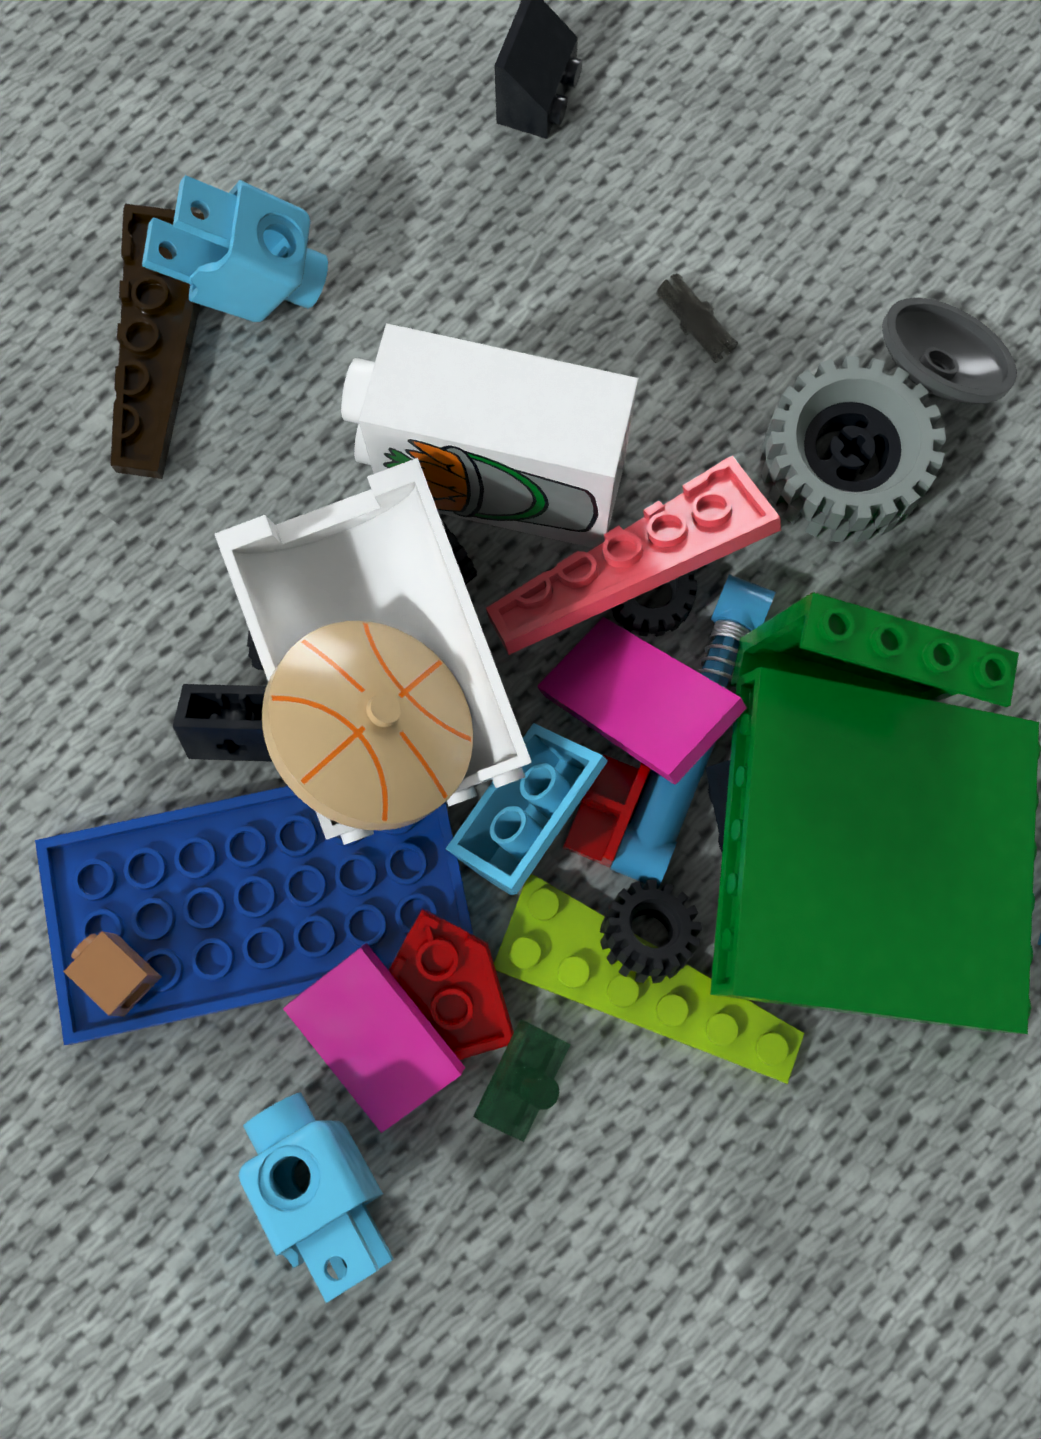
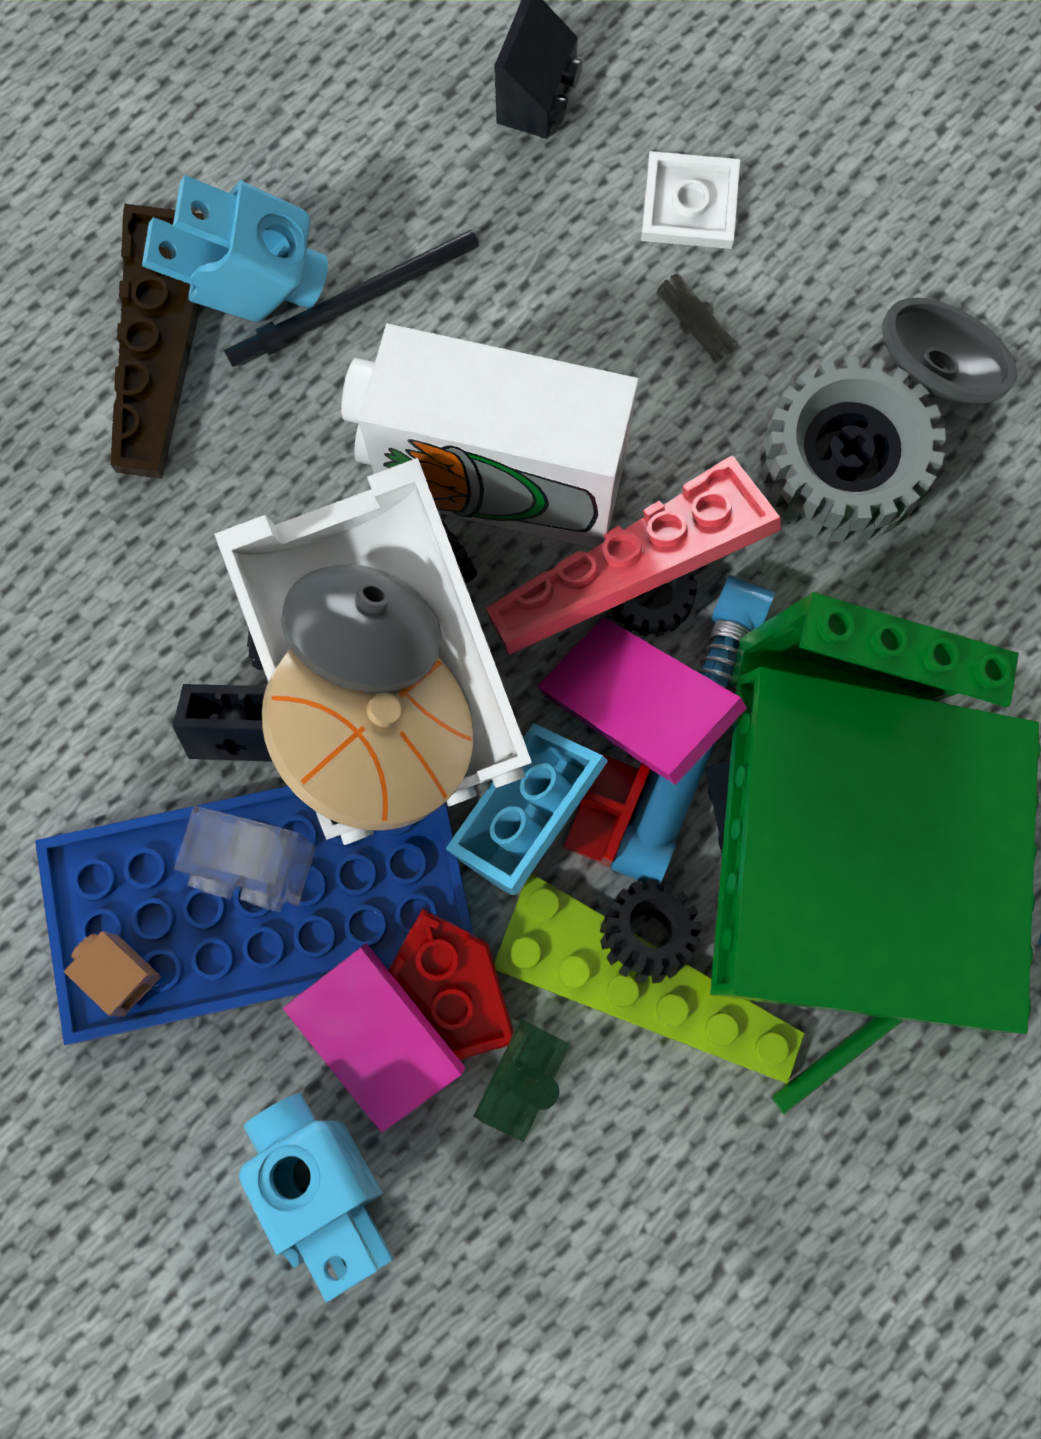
(244, 856): none -> clear brick
(271, 337): none -> black bar
(361, 628): none -> dark grey dish
(690, 200): none -> white tile
(832, 1062): none -> green bar

